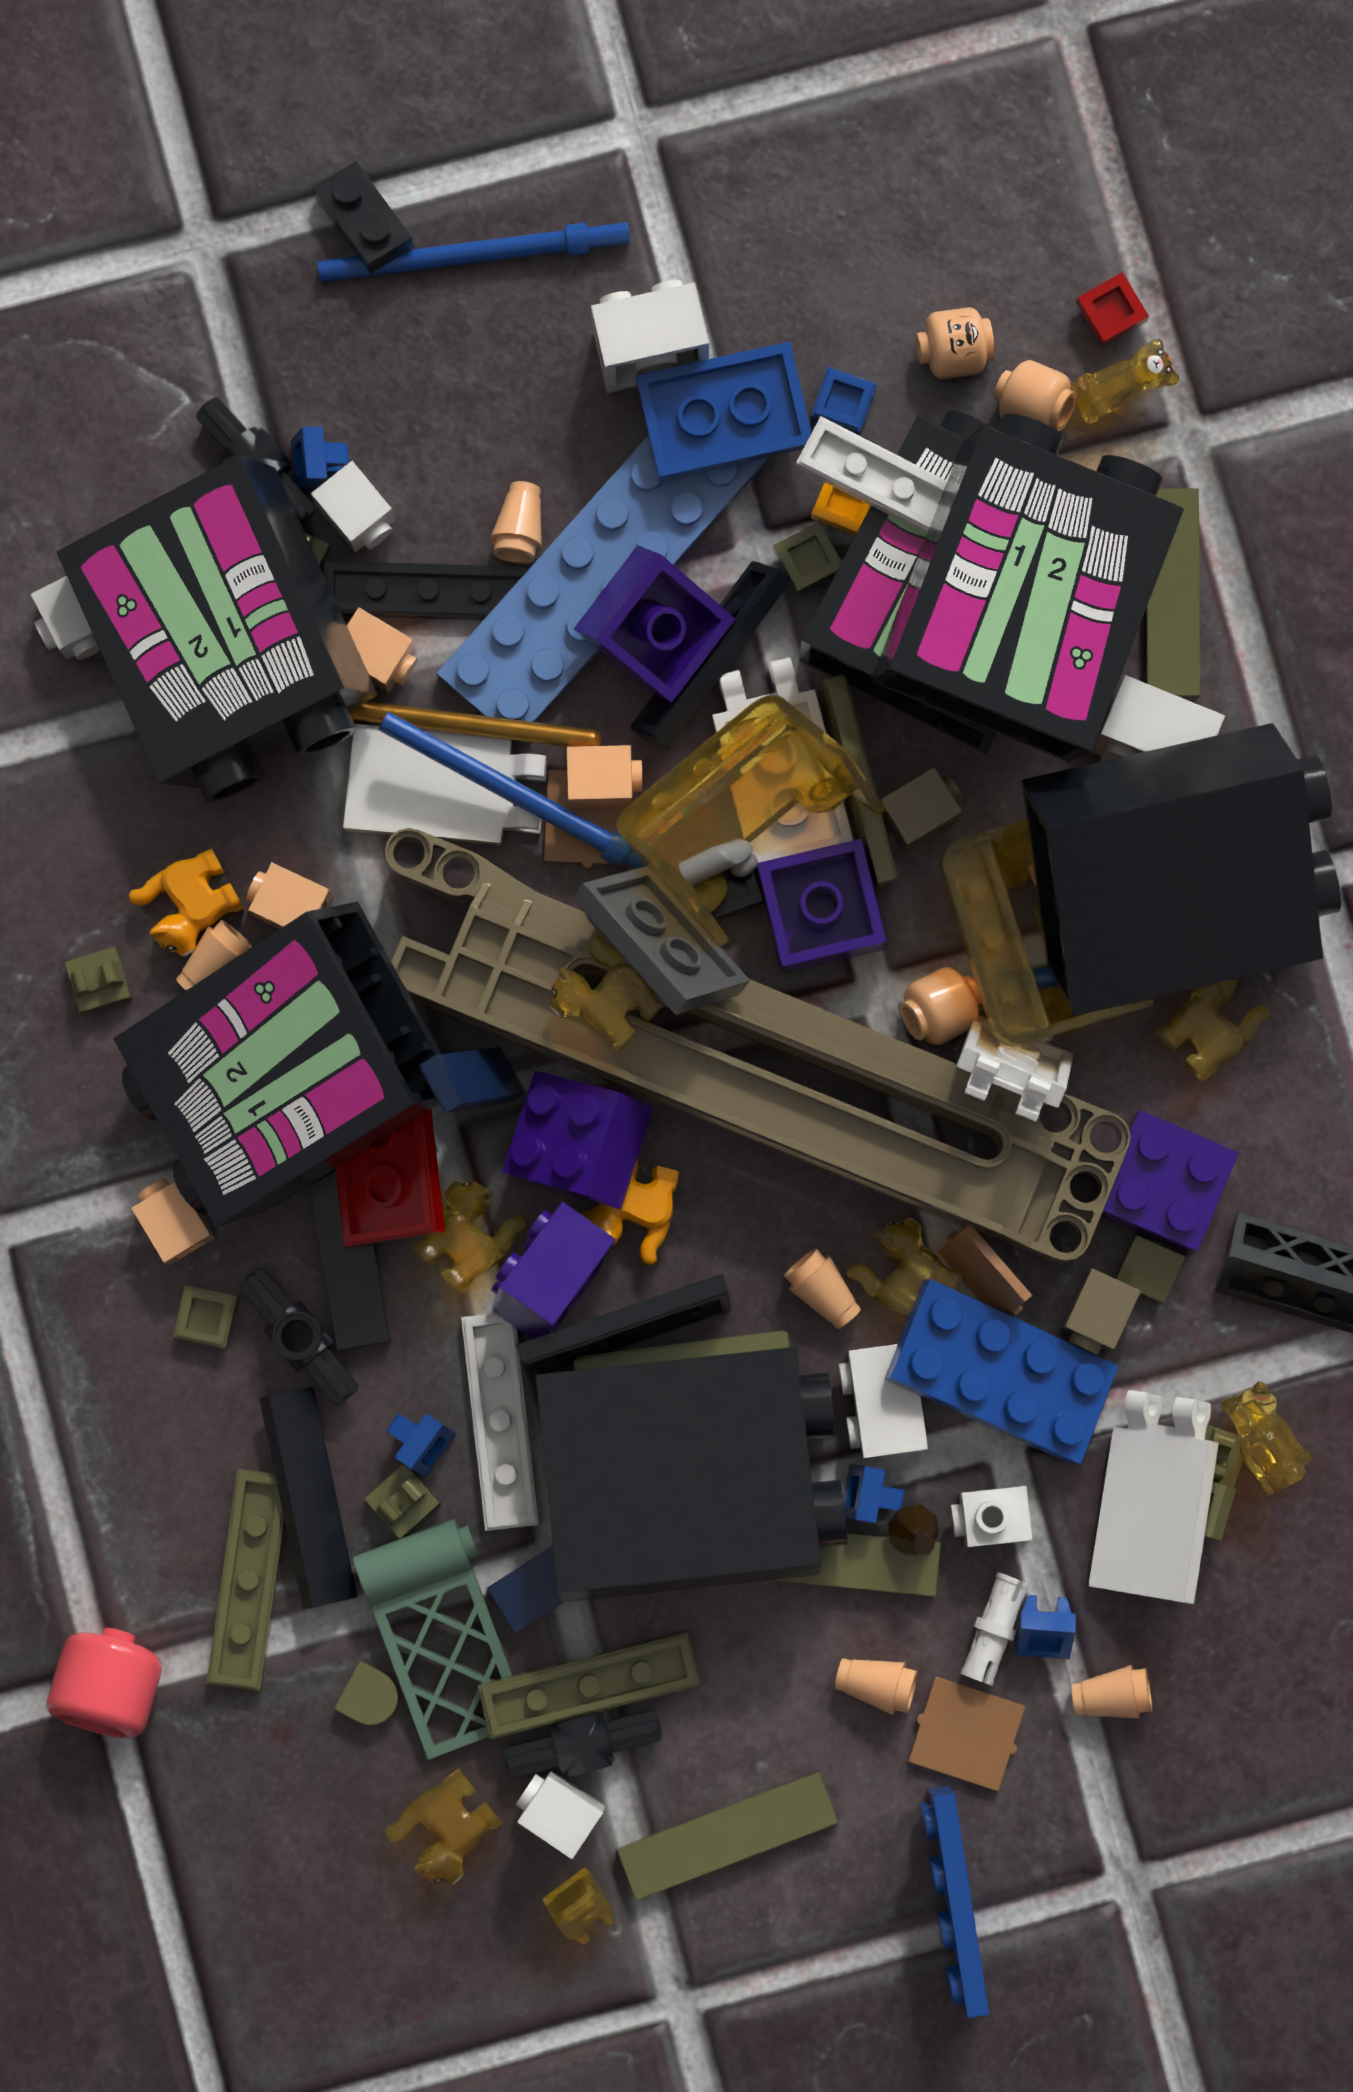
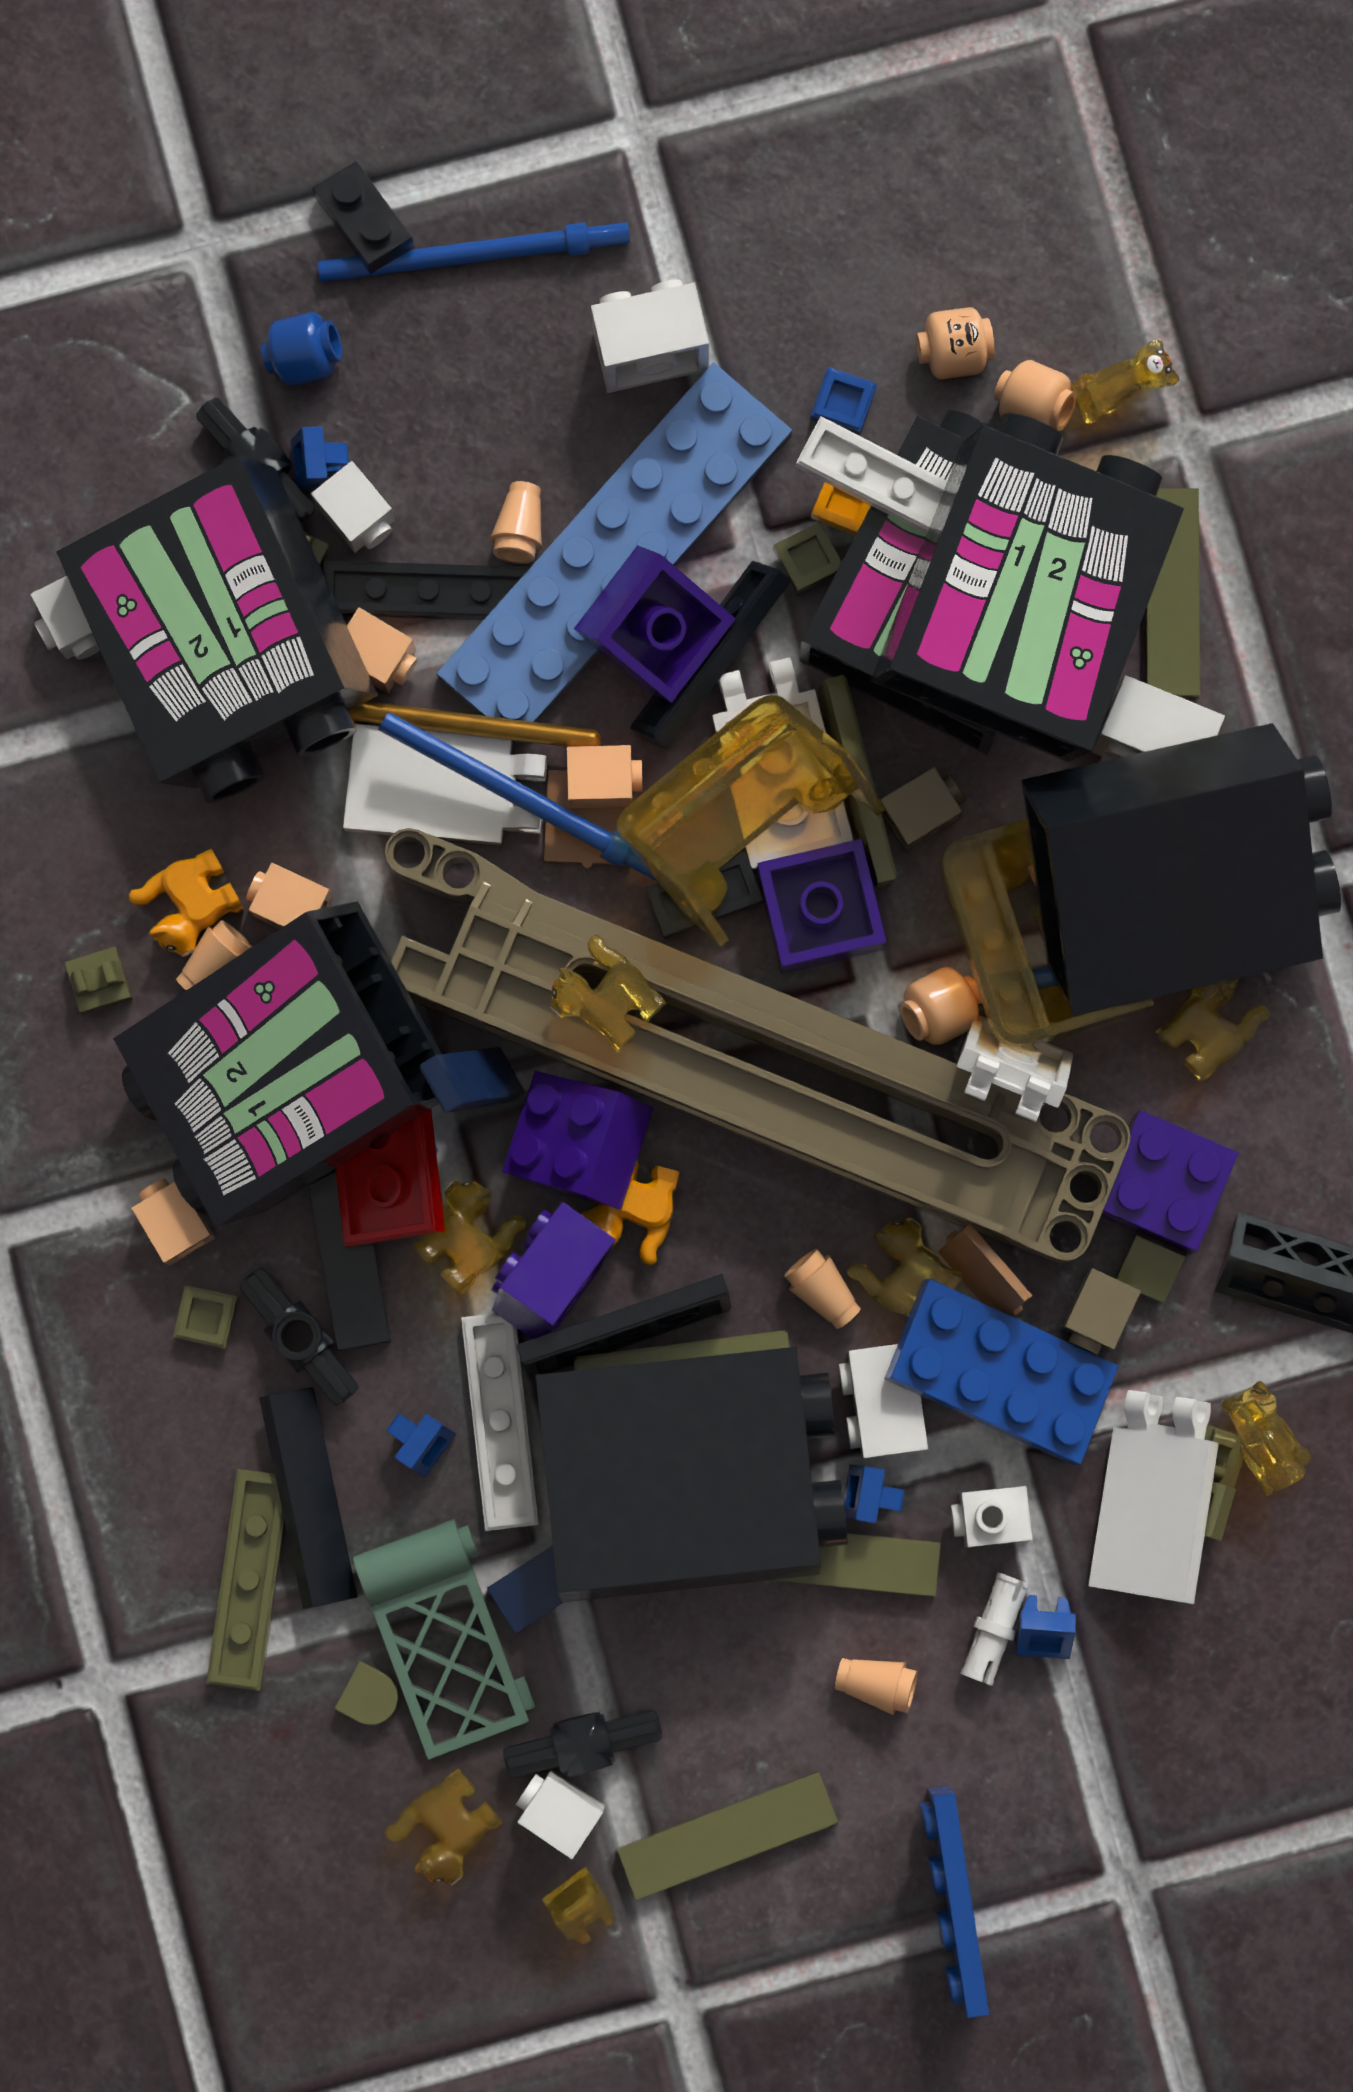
(104, 1683): coral head -> none
(302, 349): none -> blue head
(402, 1501): olive tile -> none
(588, 1685): olive tile -> none
(660, 939): dark grey plate -> none
(714, 860): light grey arm -> none
(724, 411): blue plate -> none
(913, 1530): dark brown rock -> none
(966, 1733): medium nougat piece -> none
(1112, 309): red plate -> none
(1113, 1694): light nougat cone -> none

